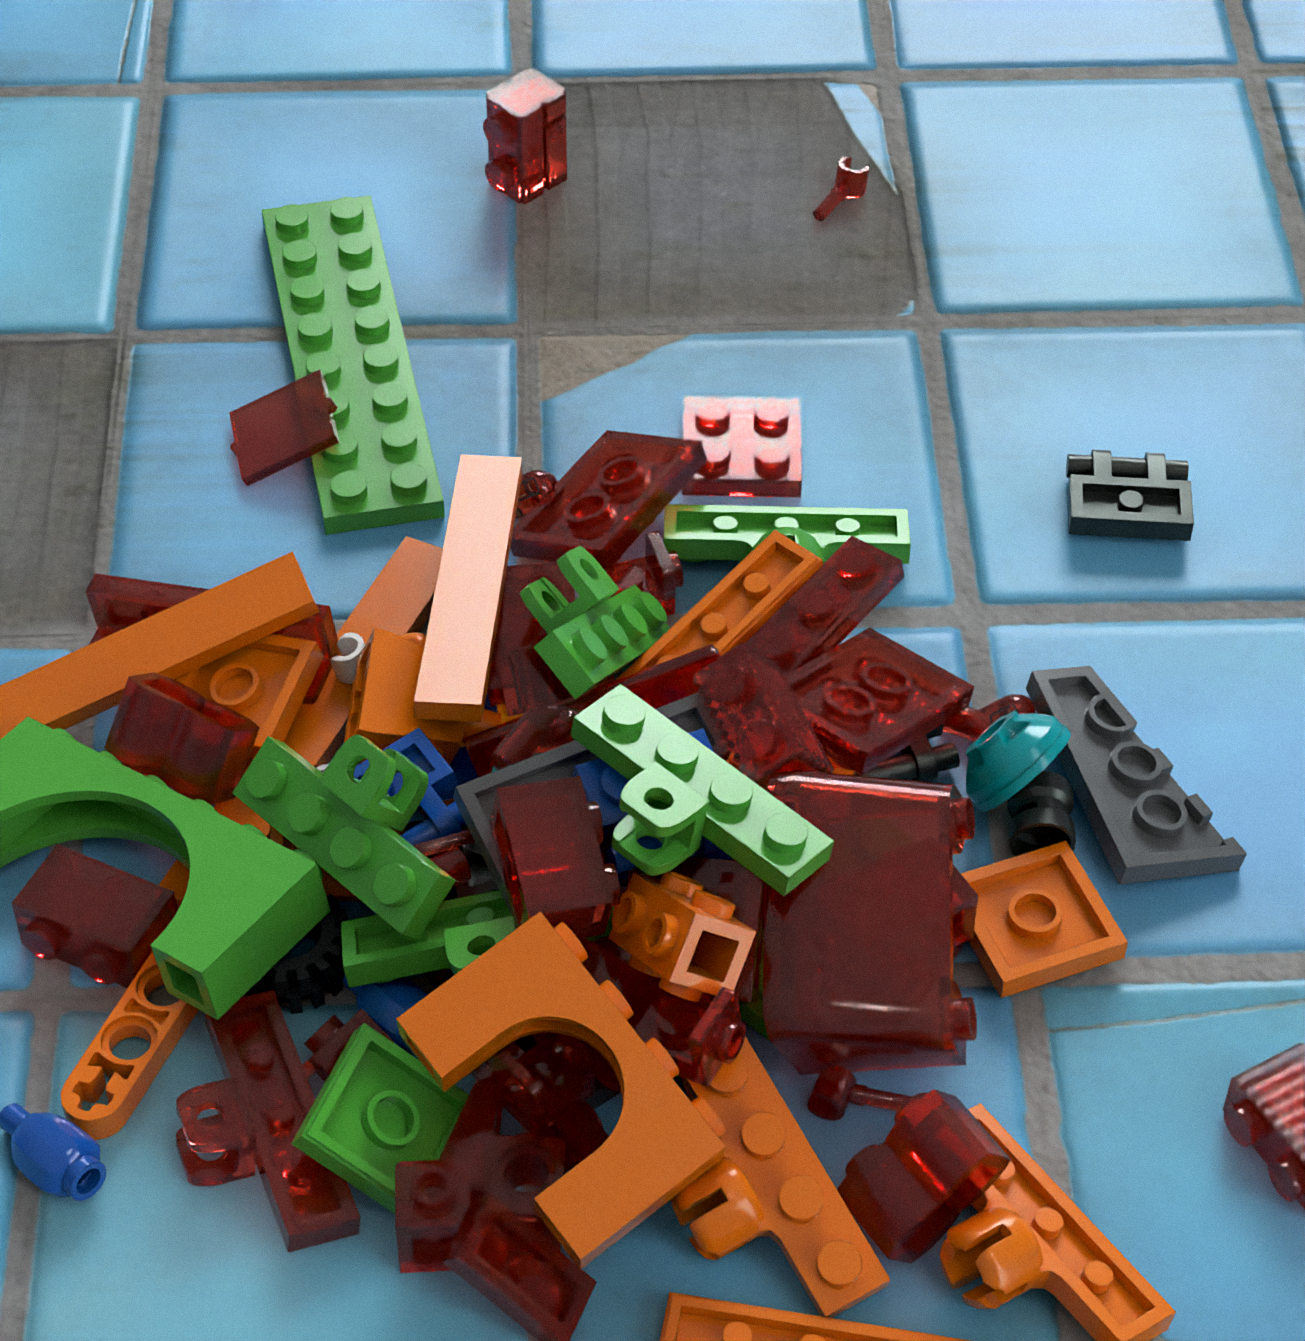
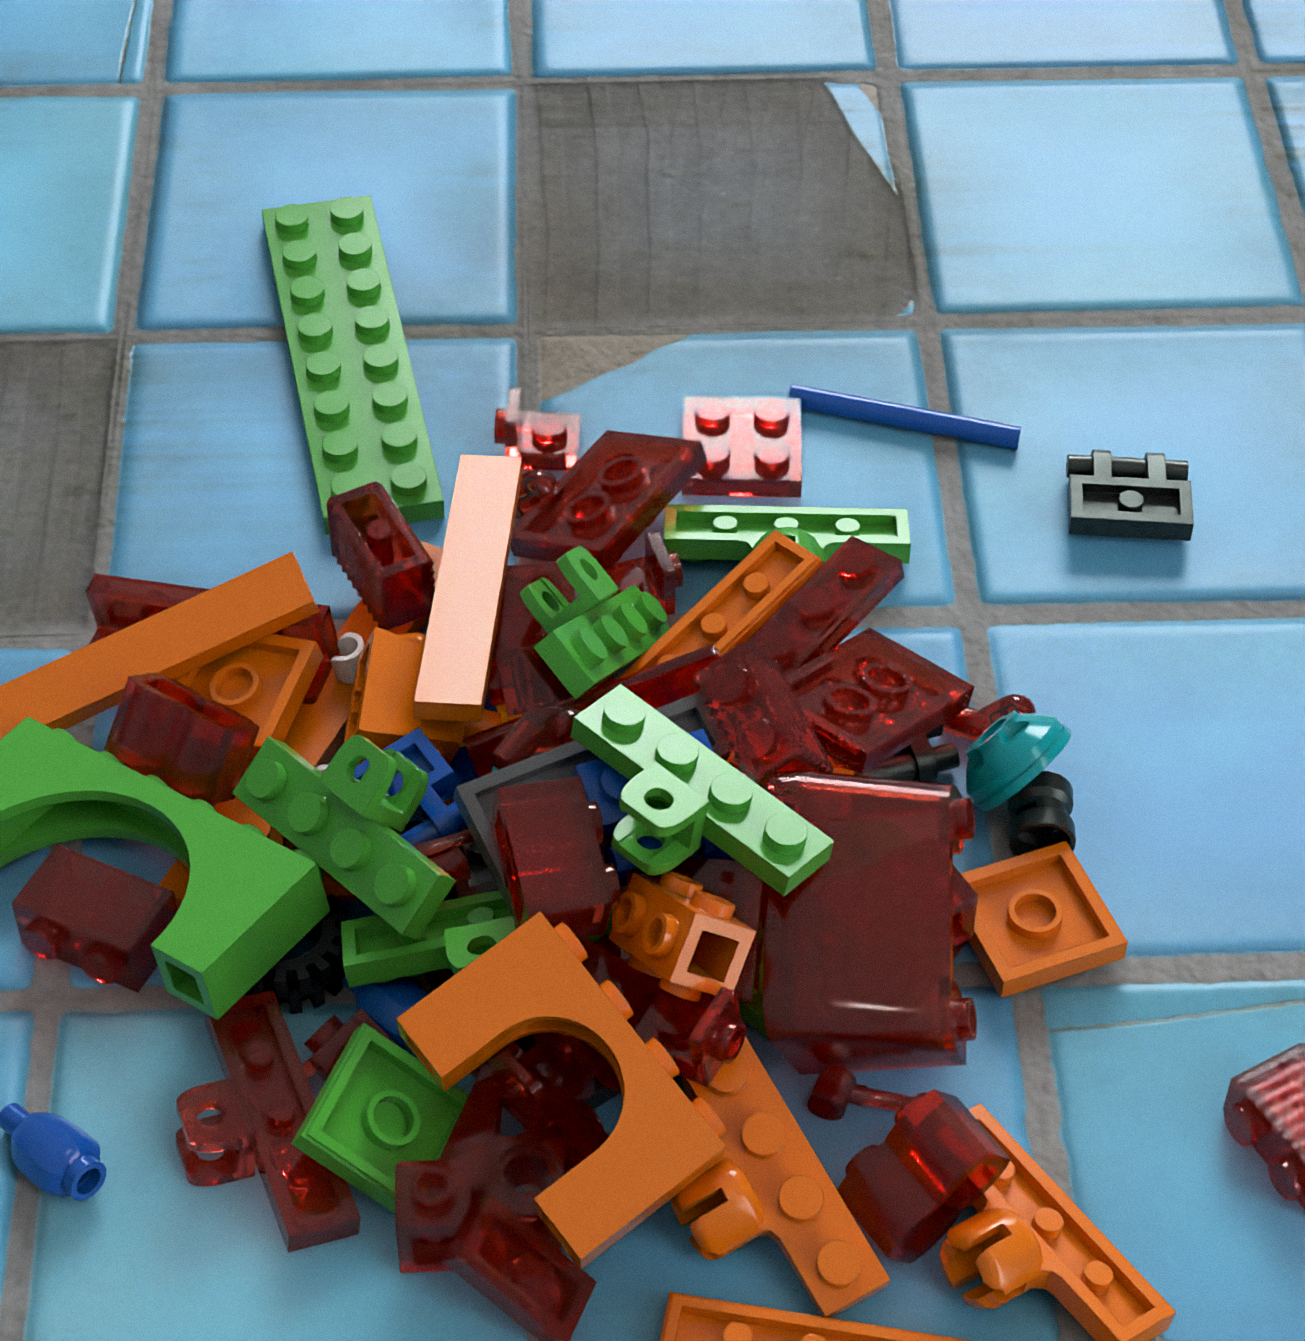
(128, 1078): orange beam -> none
(283, 427): clear red piece -> none
(381, 555): none -> clear red brick
(526, 136): clear red brick -> none
(540, 438): none -> clear red bracket
(847, 184): clear red hand -> none
(907, 417): none -> blue bar
(1127, 787): dark grey wing -> none

